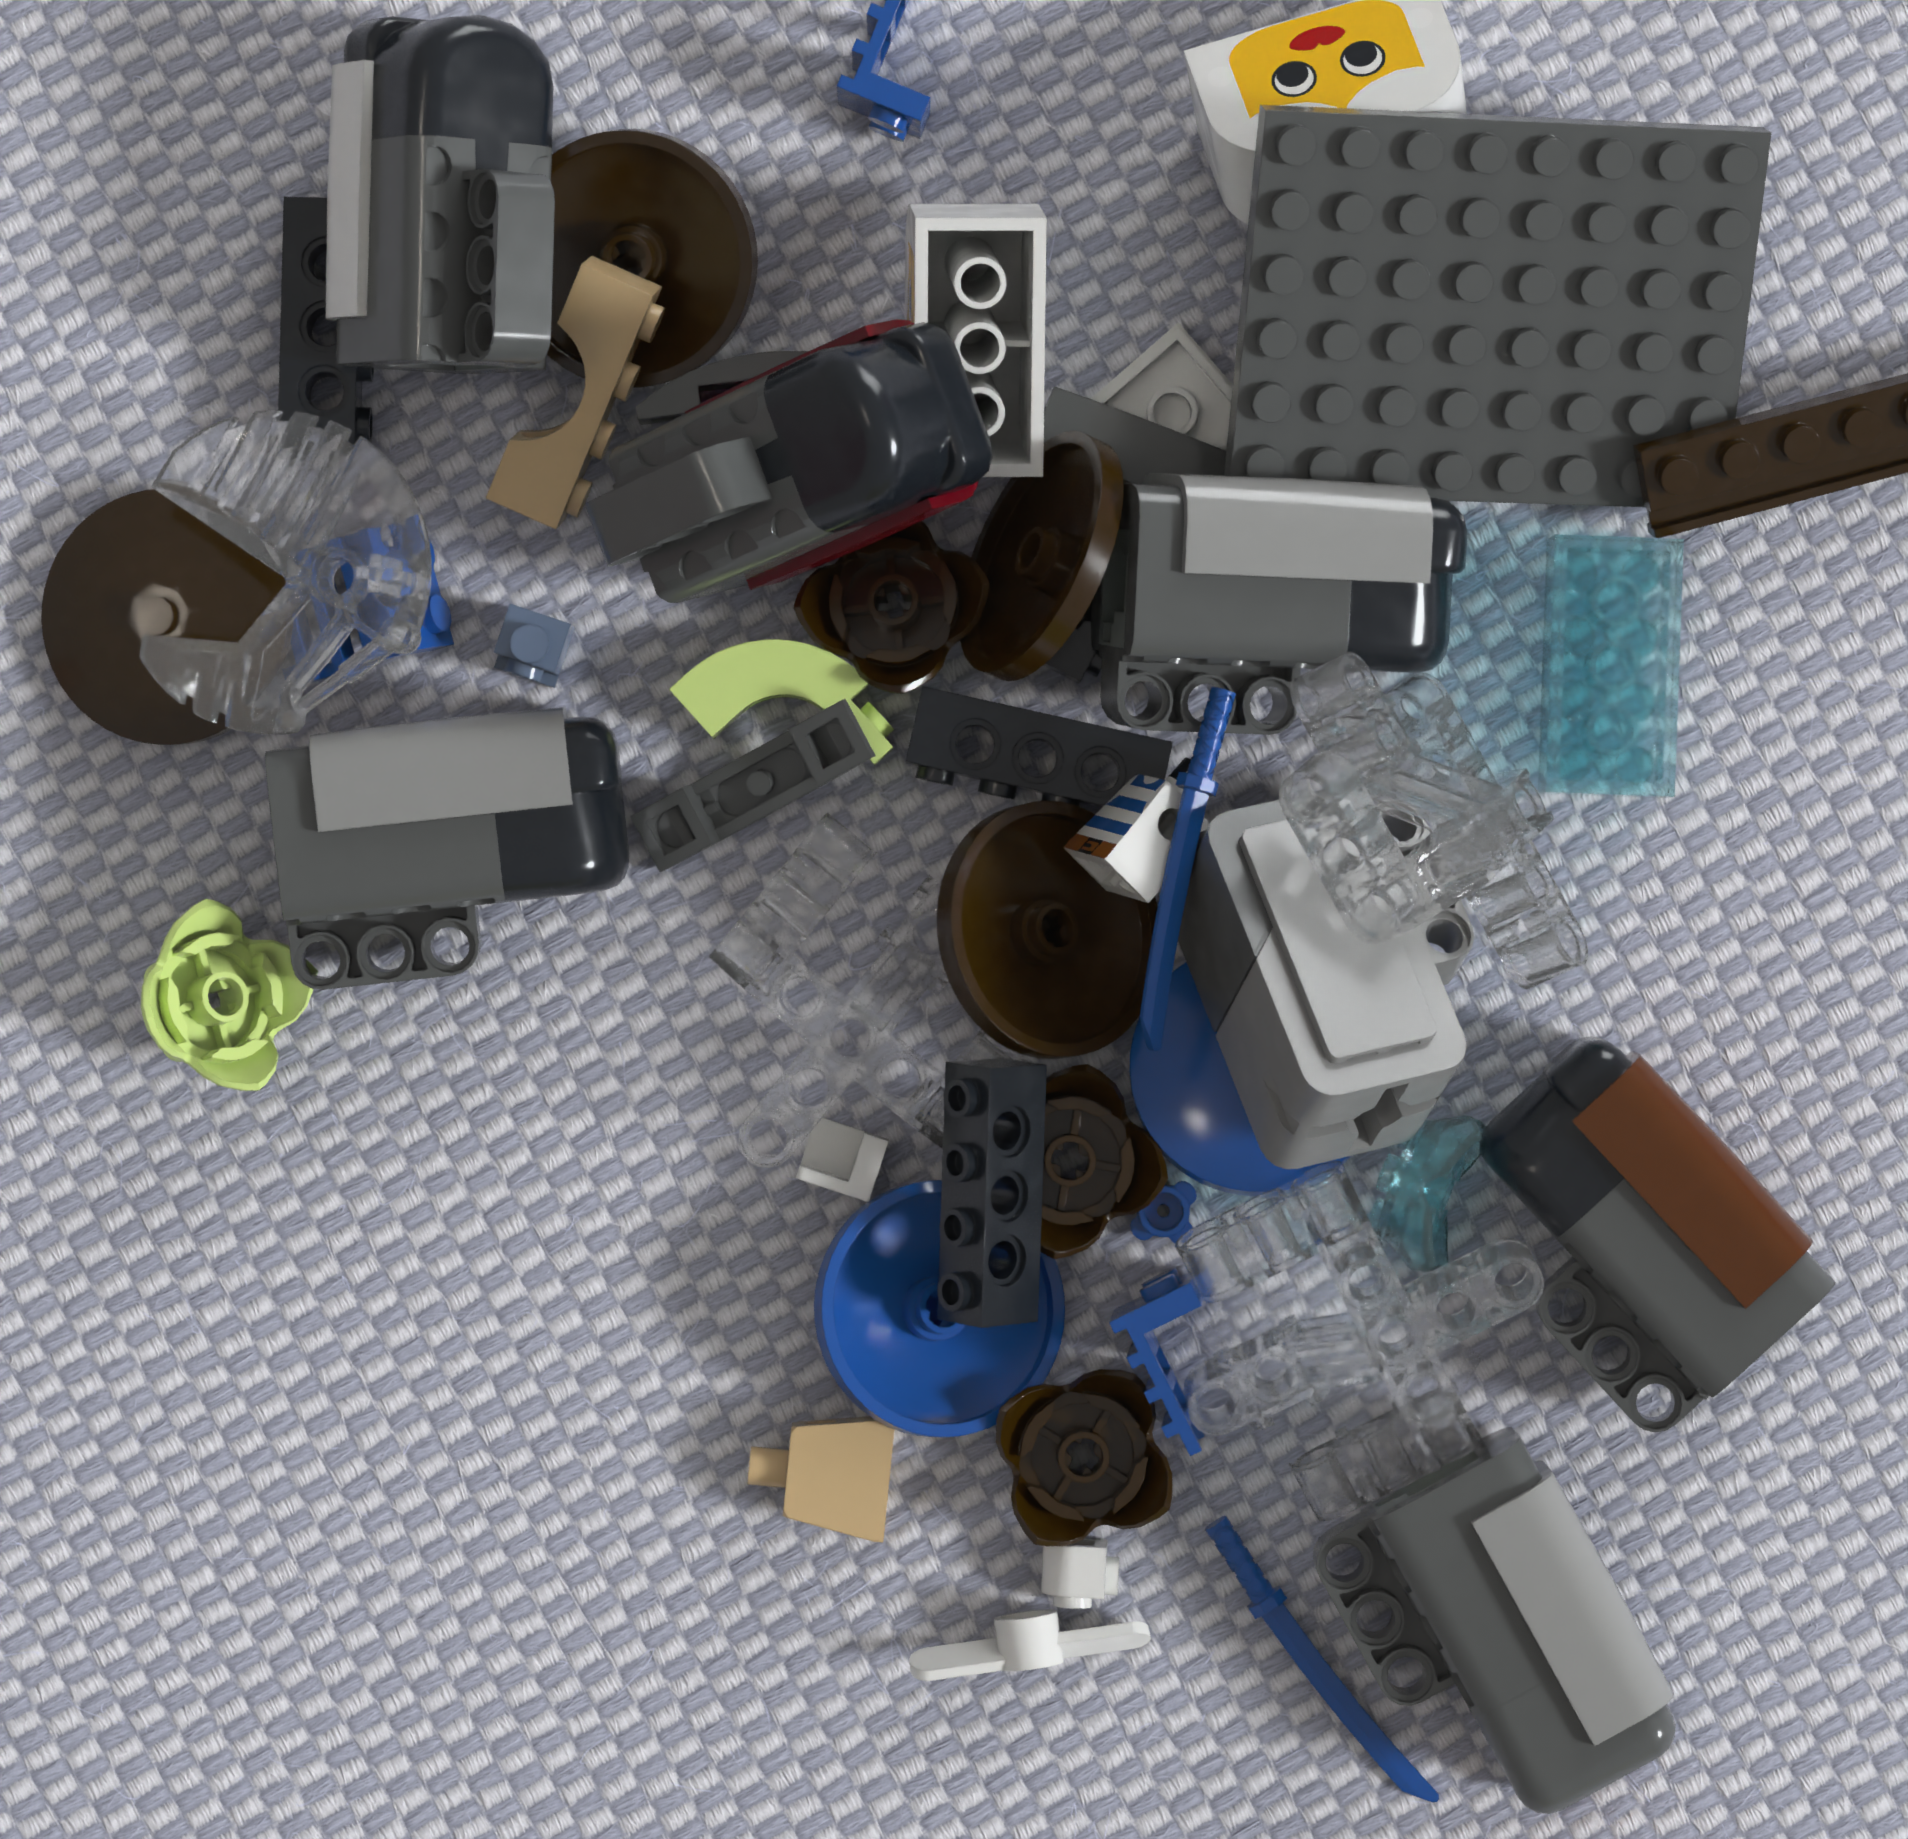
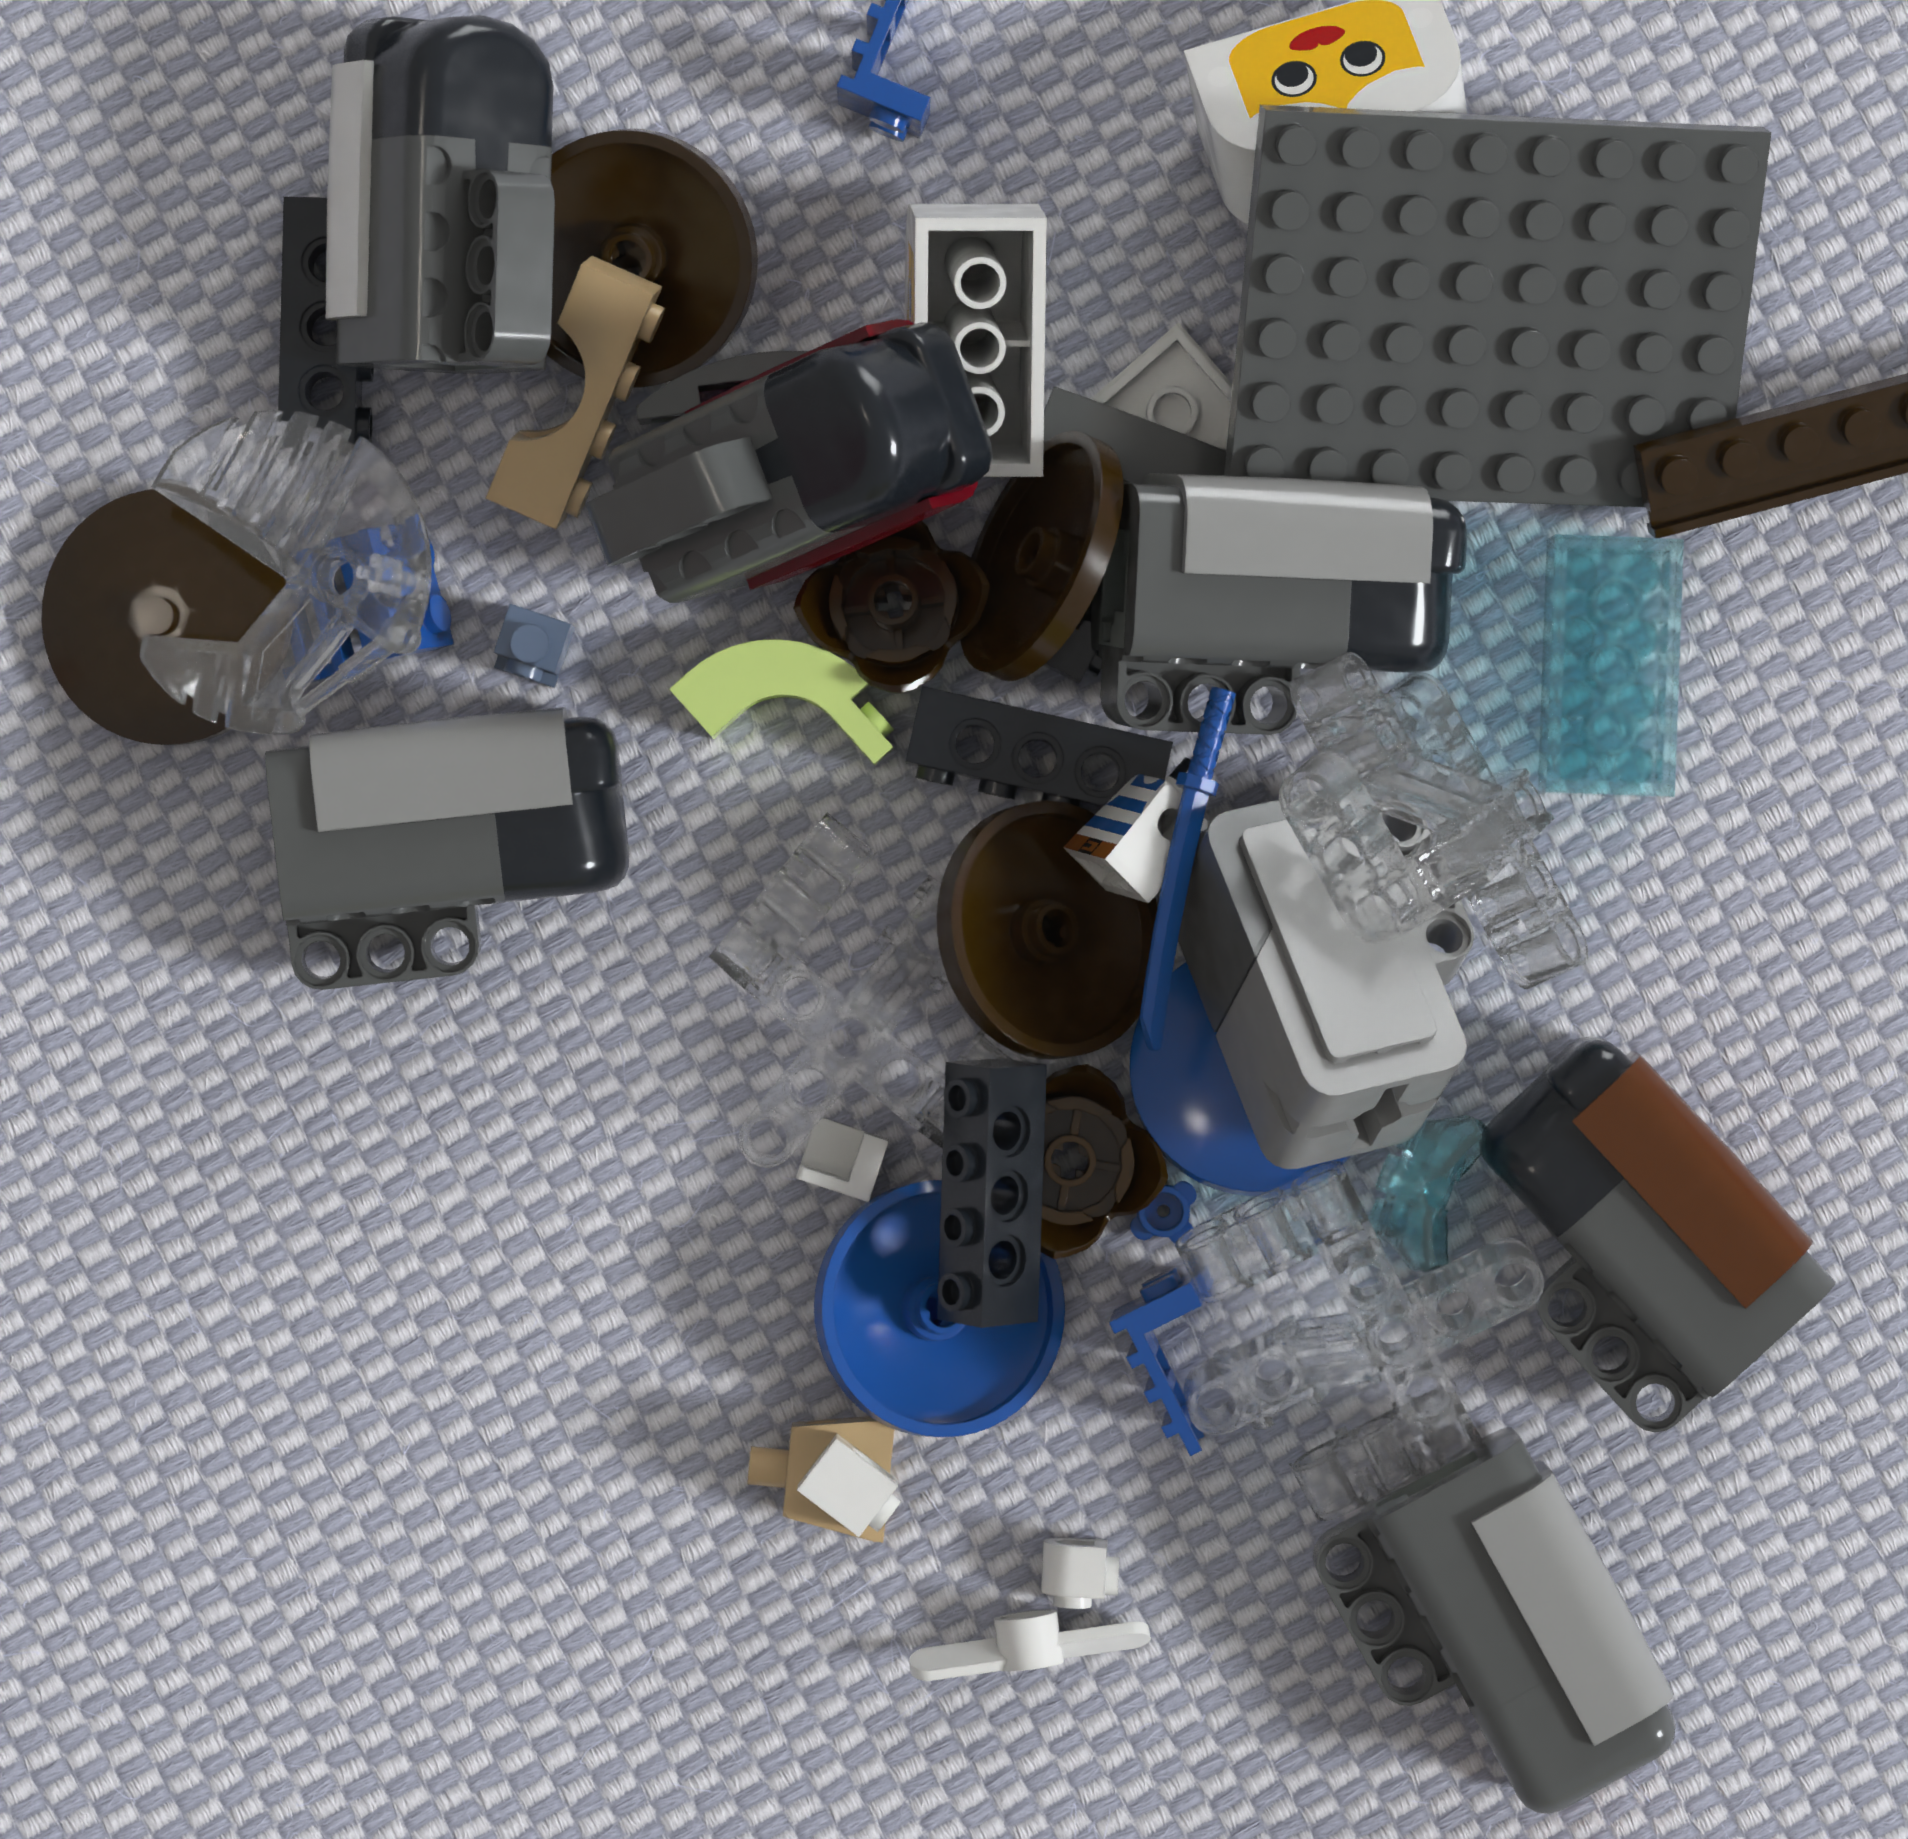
(255, 990): yellowish green brick -> none
(753, 786): dark grey slope -> none
(850, 1487): none -> white brick
(1123, 1488): dark brown brick -> none
(1268, 1604): blue sword -> none

